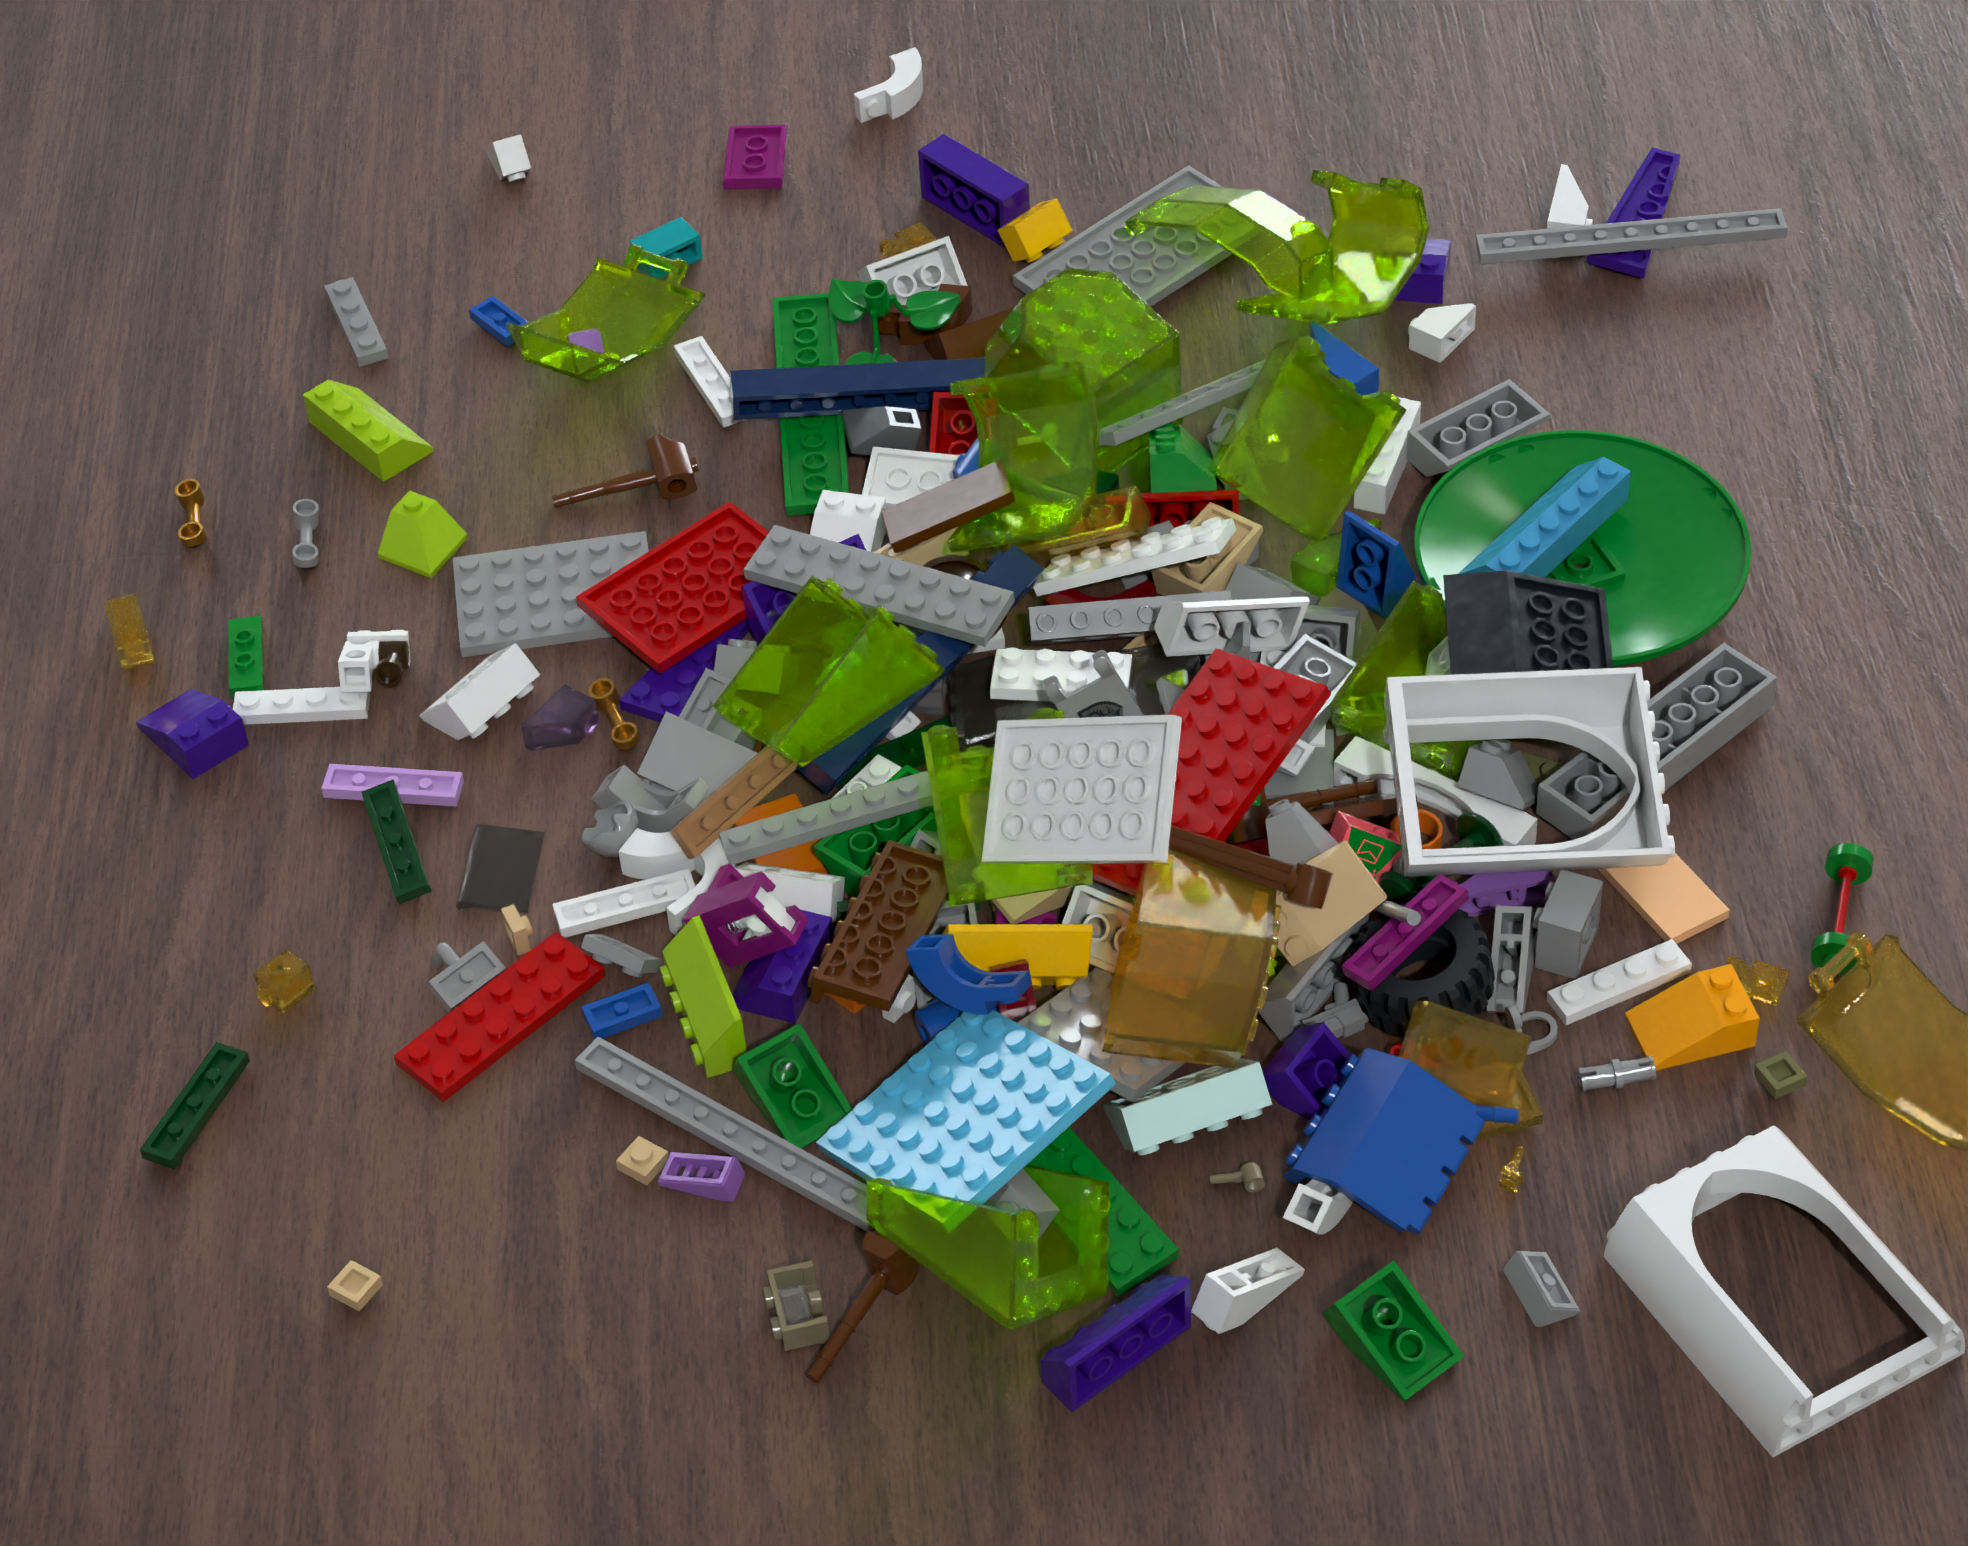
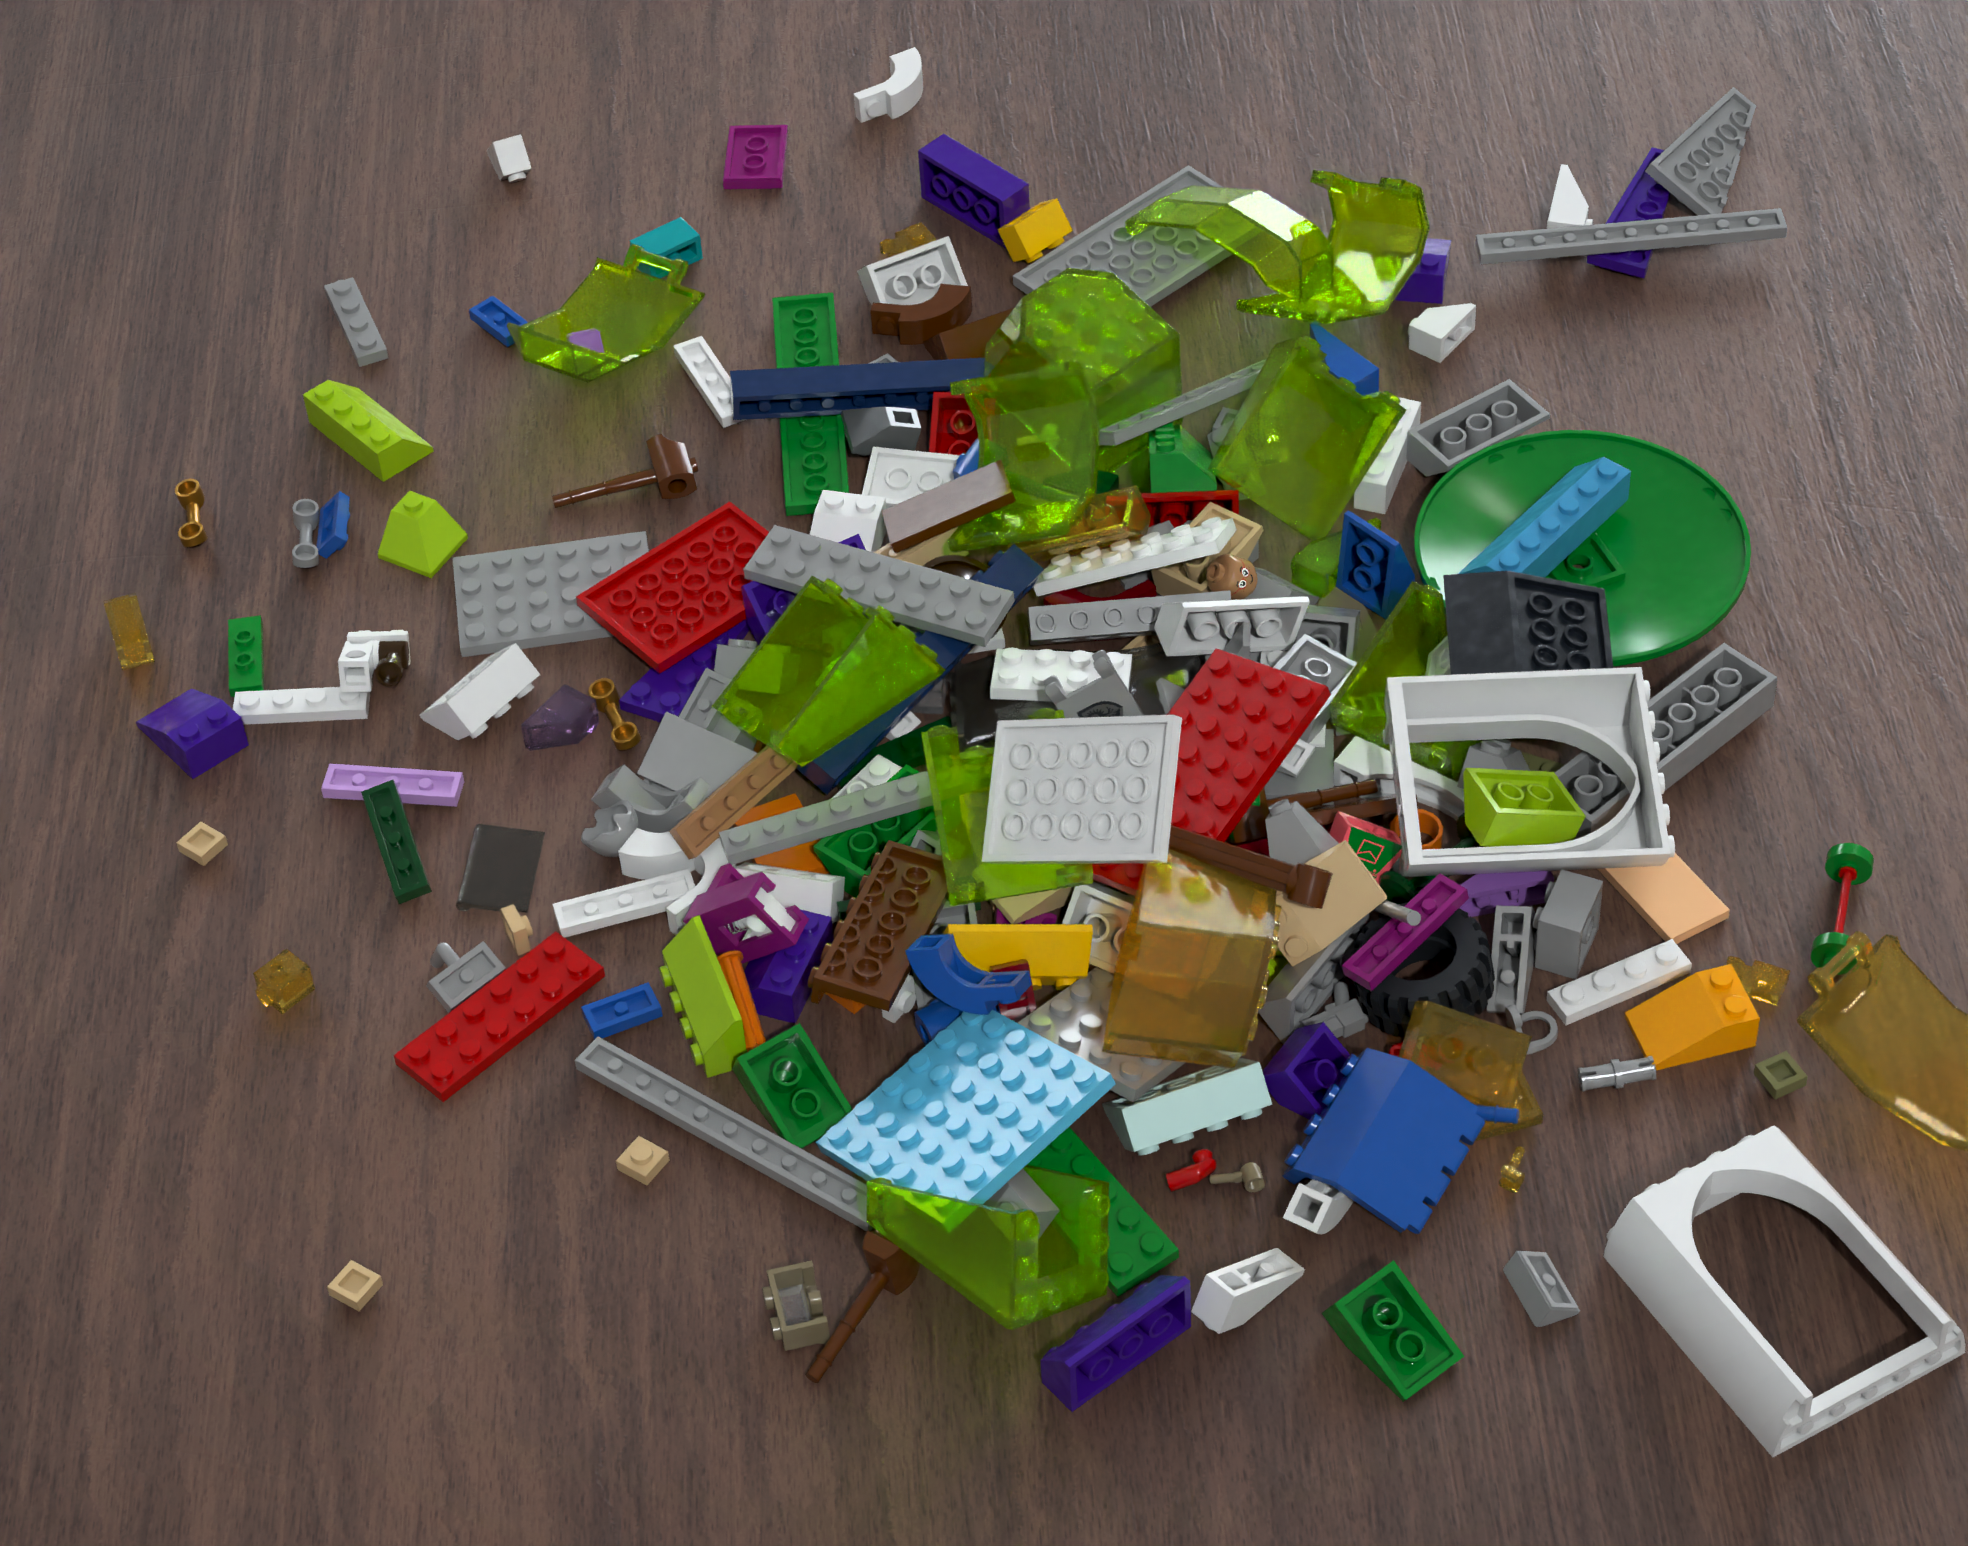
(194, 1105): dark green plate -> none
(202, 843): none -> tan plate
(333, 525): none -> blue plate
(609, 950): light grey plate -> none
(721, 1186): medium lavender slope -> none
(737, 982): none -> orange axle
(854, 298): green plant -> none
(1194, 1173): none -> red arm
(1232, 574): none -> medium nougat head
(1519, 807): none -> lime slope
(1706, 156): none -> light grey wing

